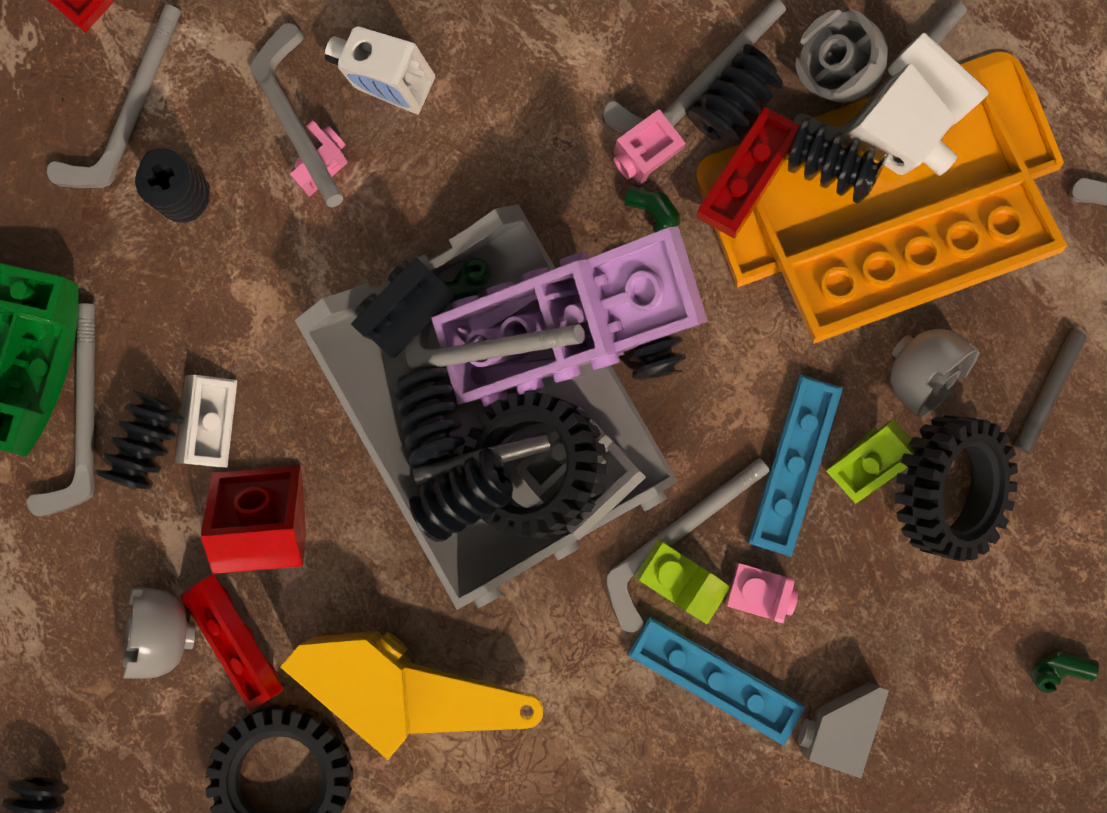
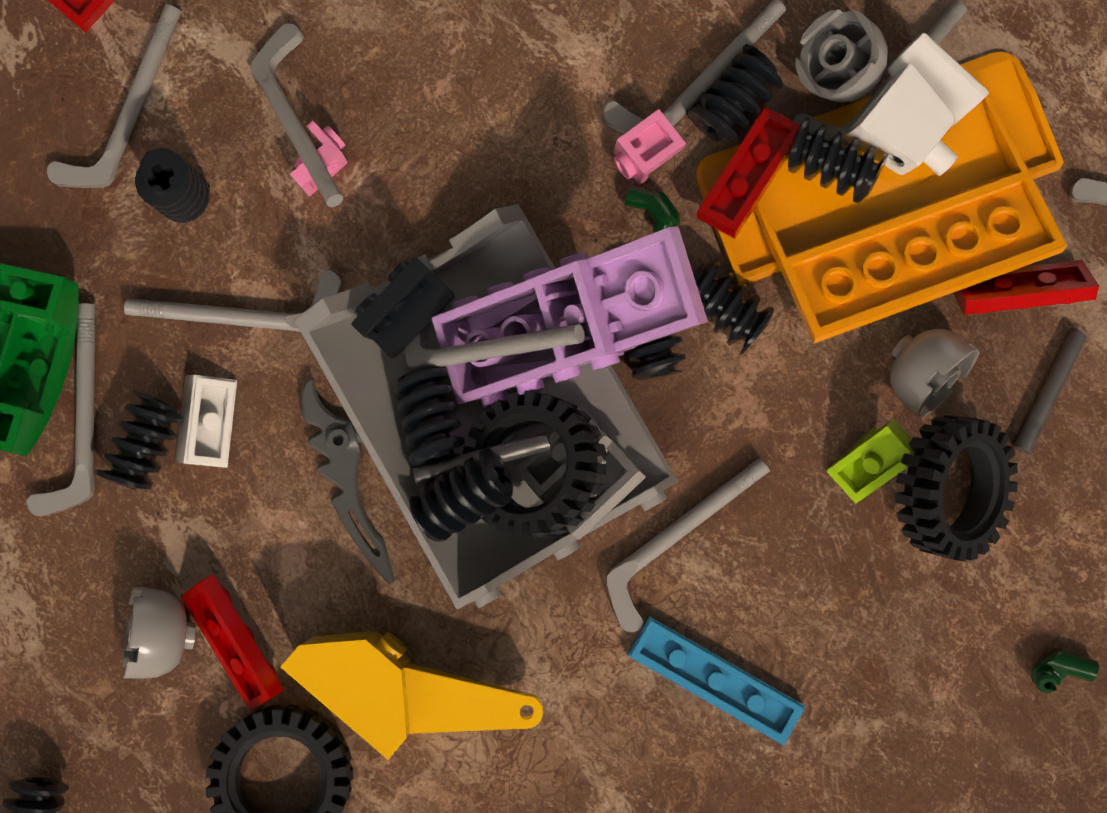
(255, 520): red slope -> none
(328, 285): none -> light grey piece
(342, 446): none -> dark grey piece
(383, 67): white torso -> none
(470, 279): dark green arm -> none
(682, 582): lime slope -> none
(730, 307): none -> black piece
(762, 593): bright pink bracket -> none
(795, 465): dark azure tile -> none
(844, 729): light grey slope -> none
(1030, 287): none -> red plate

